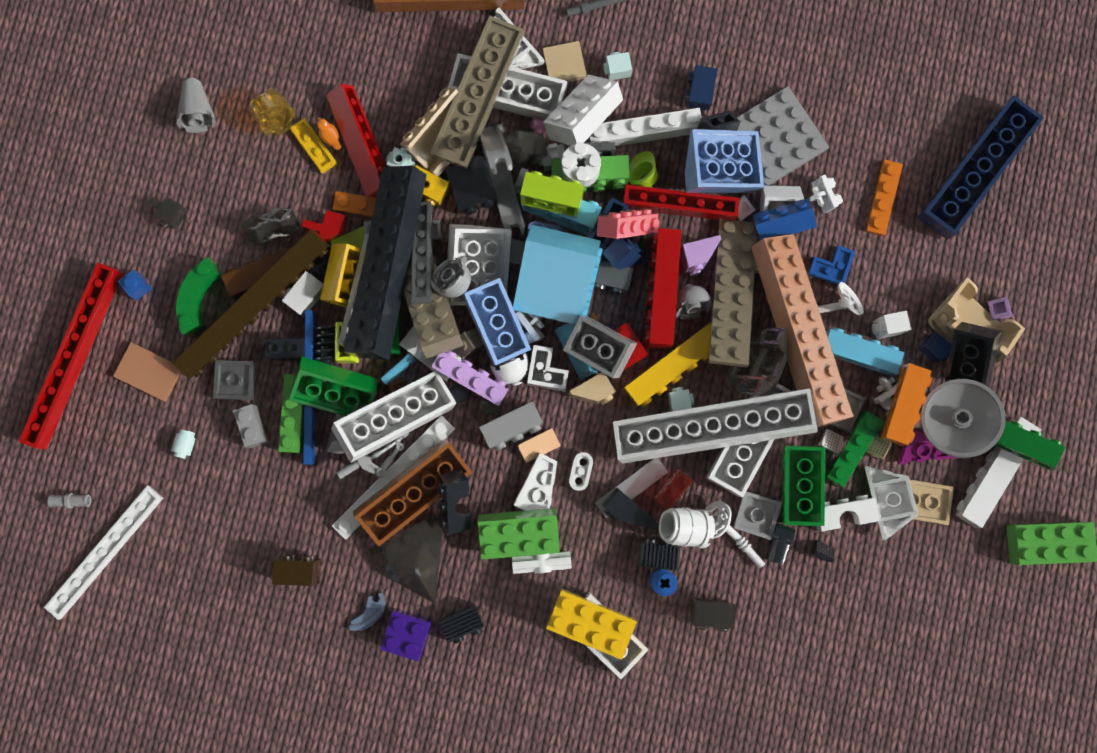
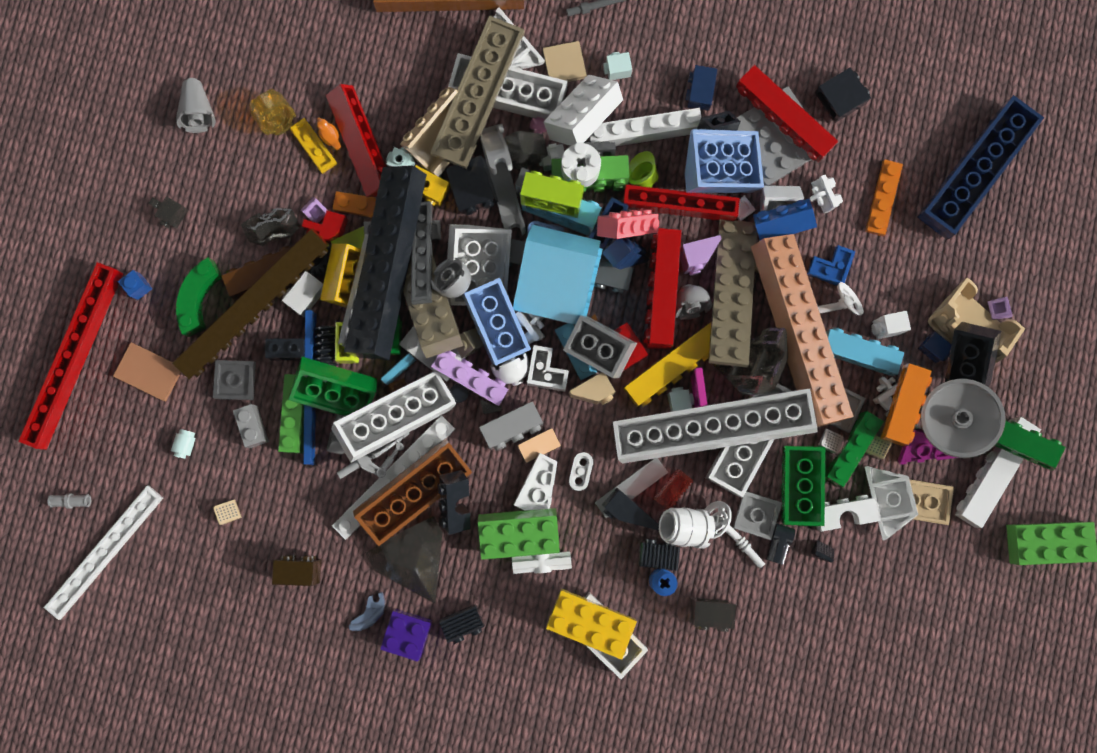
(227, 512): none -> tan slope
(314, 210): none -> lavender slope
(698, 388): none -> dark pink tile
(786, 114): none -> red brick
(843, 94): none -> black brick

